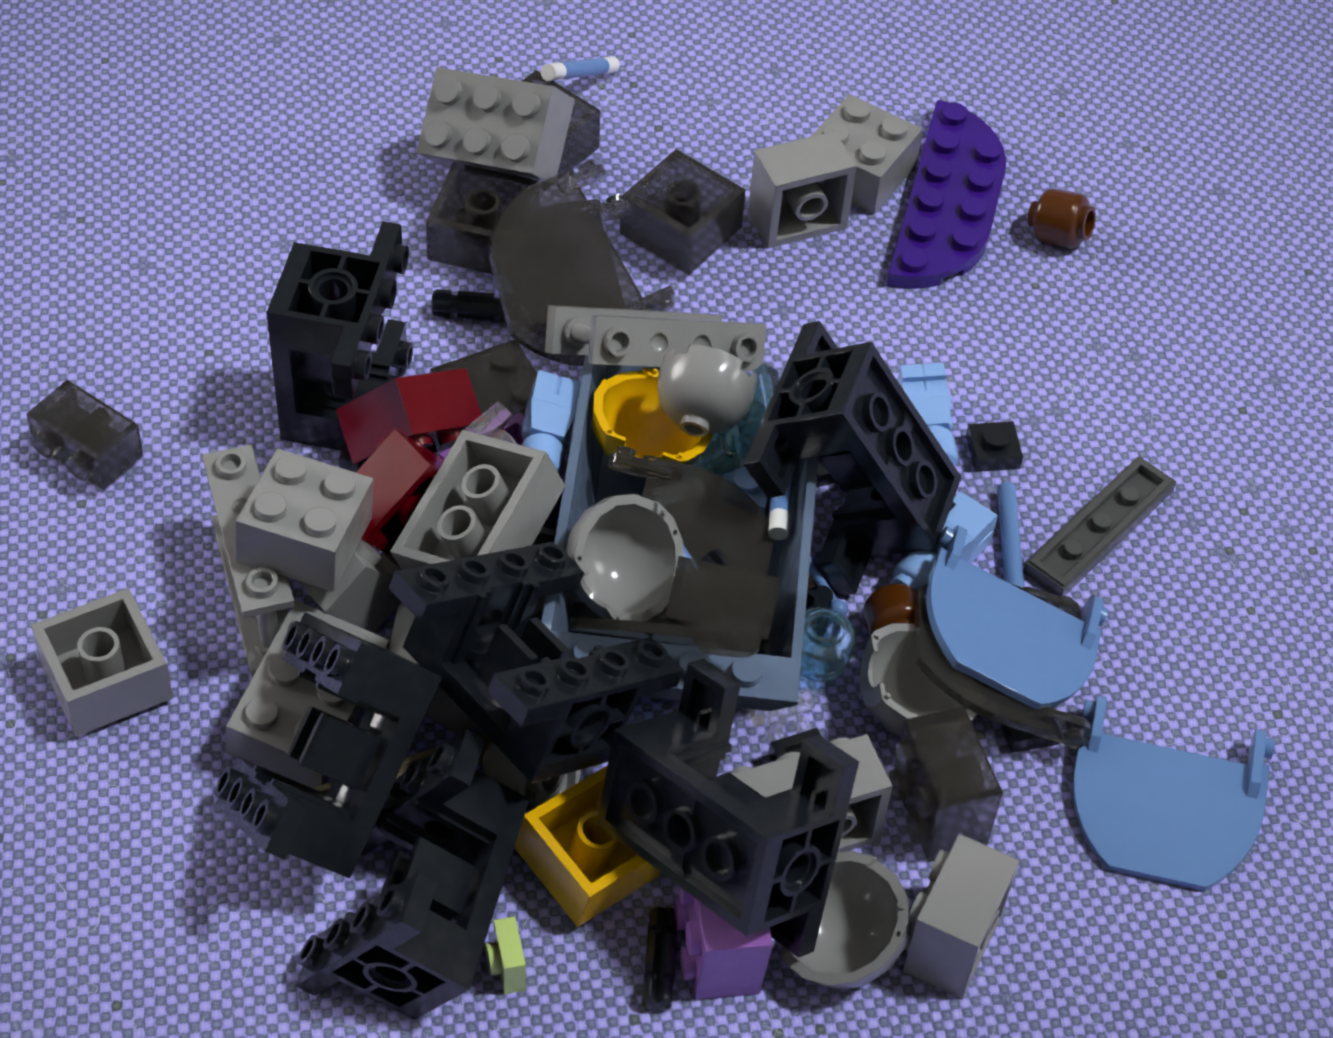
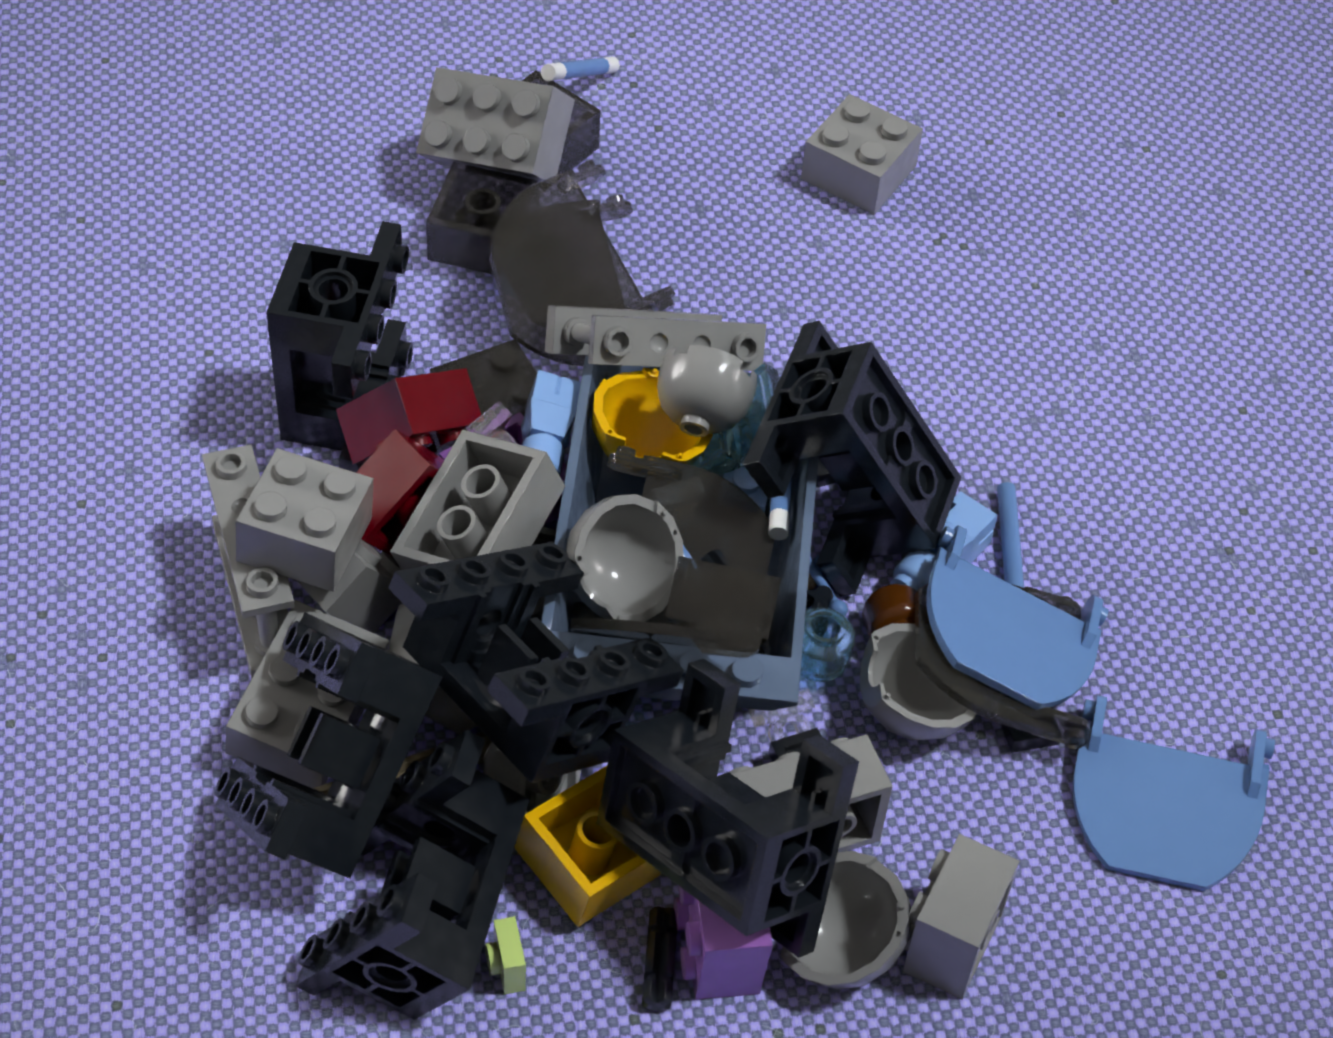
(84, 435): clear smoke brick -> none
(102, 661): light grey brick -> none
(466, 305): black axle -> none
(683, 211): clear smoke brick -> none
(801, 189): light grey brick -> none
(929, 394): light blue piece -> none
(944, 781): clear smoke brick -> none
(949, 200): dark purple plate -> none
(994, 446): black plate -> none
(1062, 218): reddish brown head -> none
(1099, 527): dark grey tile -> none

